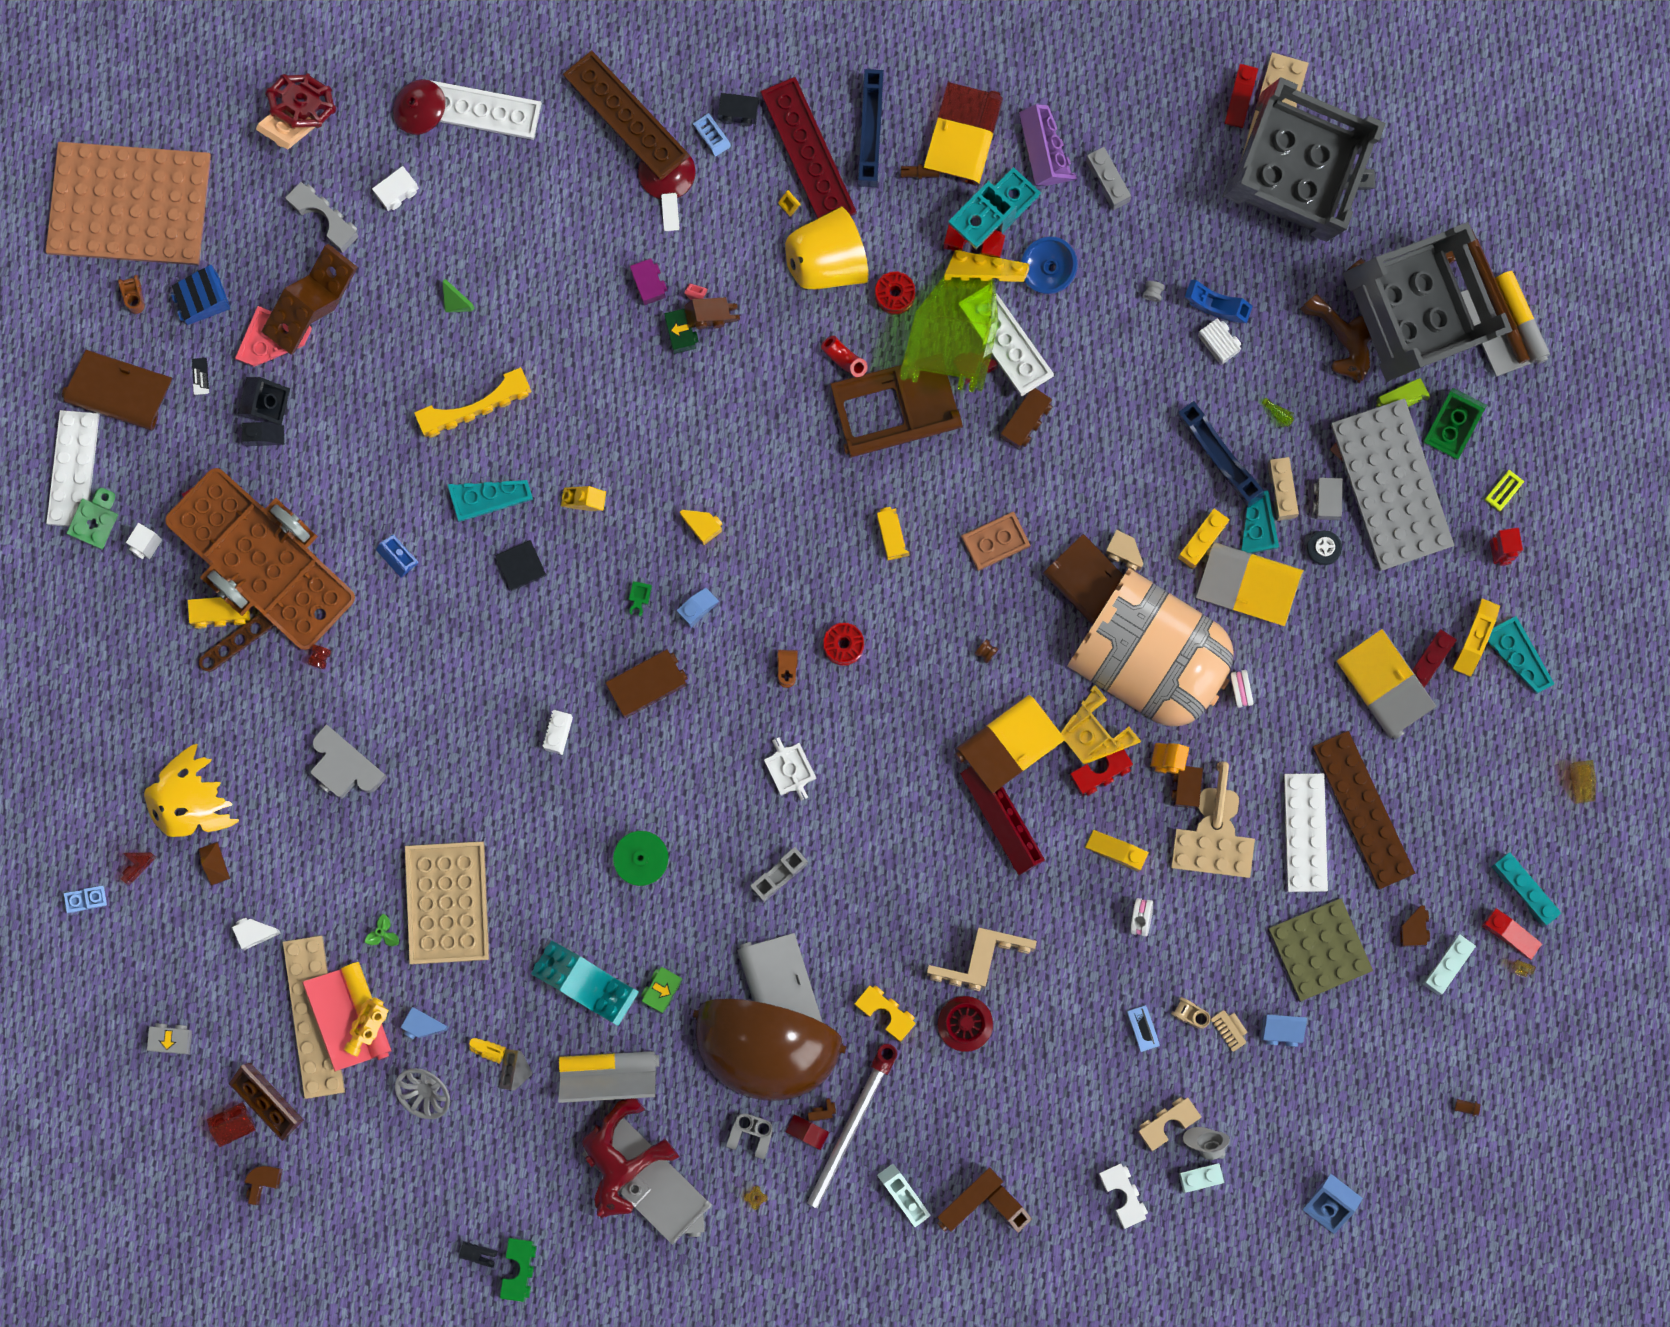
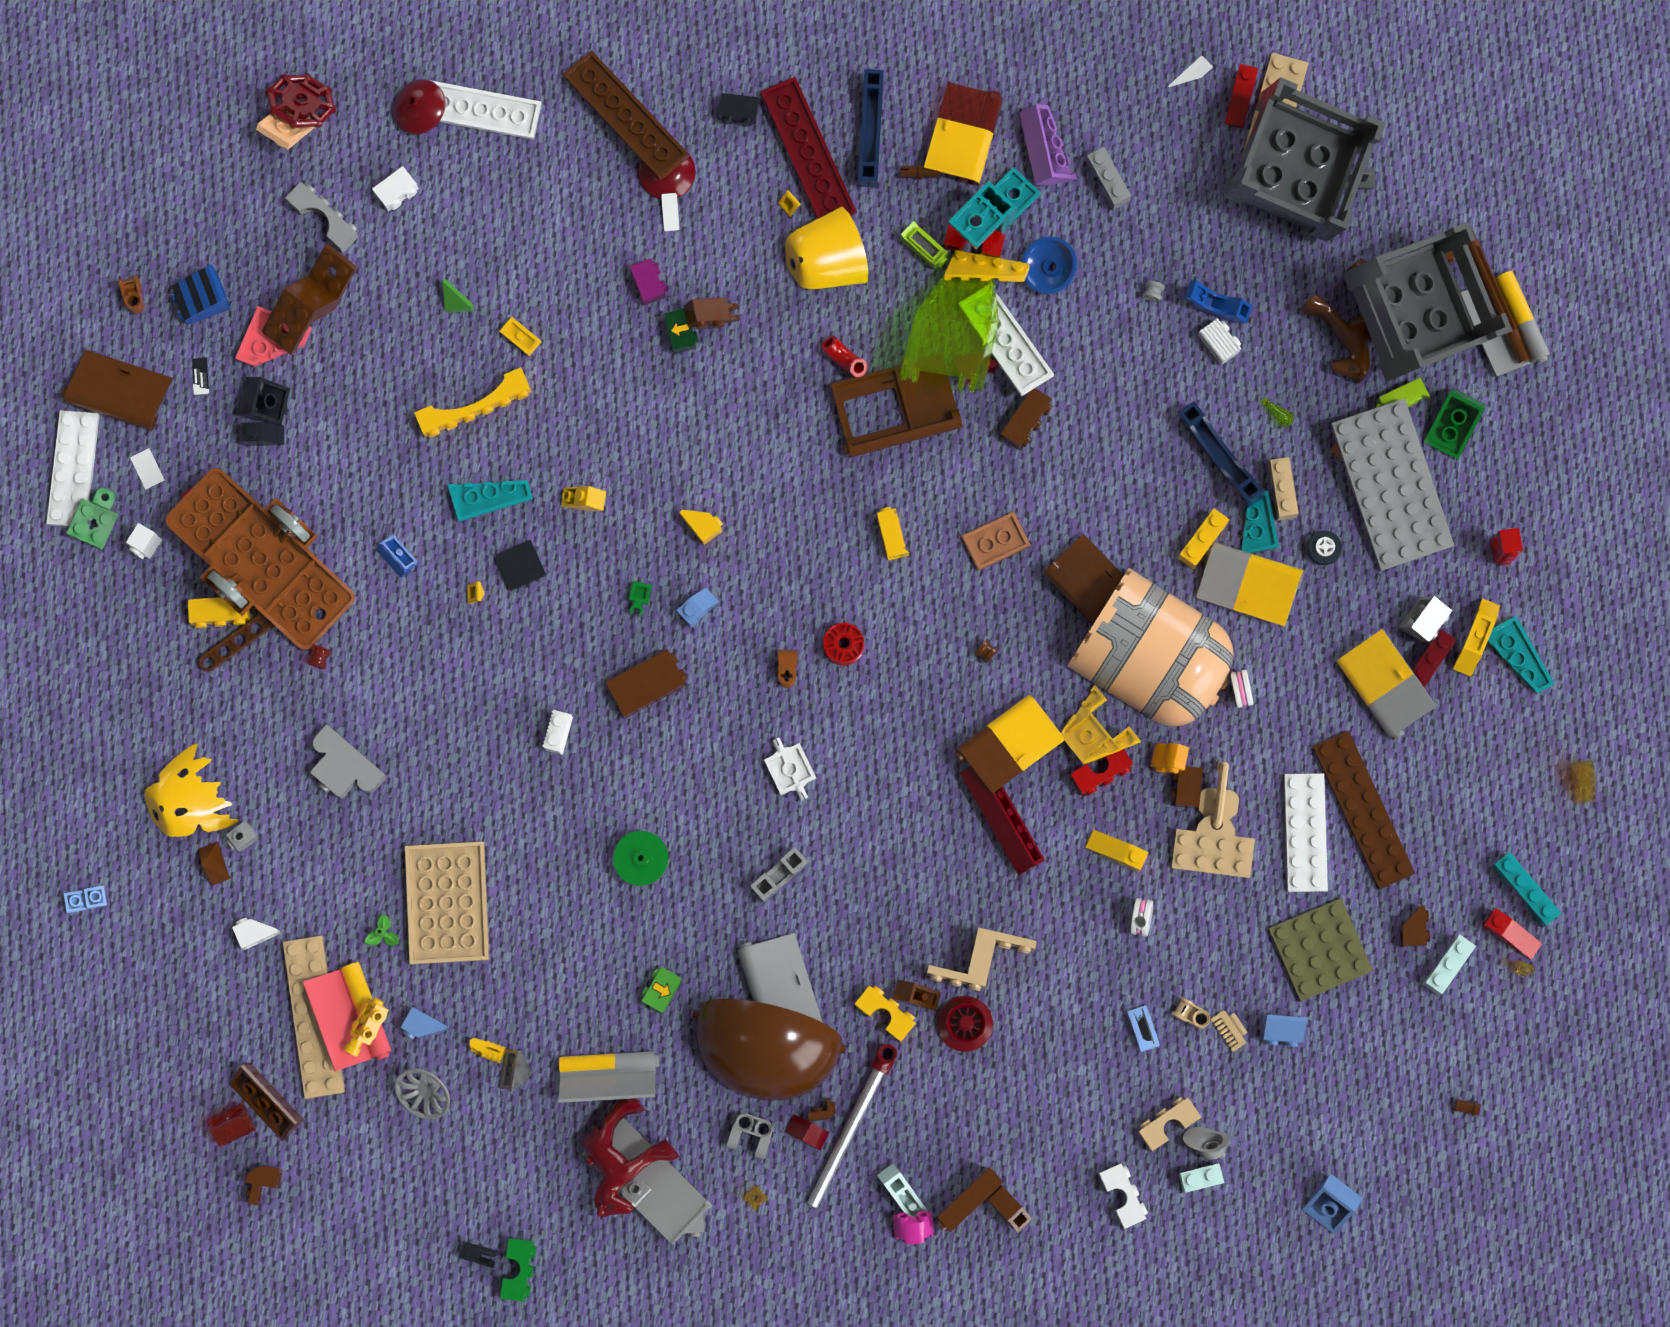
(128, 203): nougat plate -> none
(141, 862): clear red slope -> none
(147, 468): none -> white sticker
(169, 1039): light grey brick -> none
(242, 836): none -> light grey brick
(474, 592): none -> yellow slope
(520, 336): none -> yellow plate
(584, 982): teal bracket -> none
(695, 292): coral slope -> none
(717, 145): light blue slope -> none
(895, 304): red wheel -> none
(913, 1228): none -> dark pink cylinder
(916, 995): none -> reddish brown slope
(924, 246): none -> lime window
(1124, 549): tan slope -> none
(1195, 71): none -> white sticker
(1329, 498): light grey brick -> none
(1425, 618): none -> slope
(1494, 502): neon yellow tile -> none

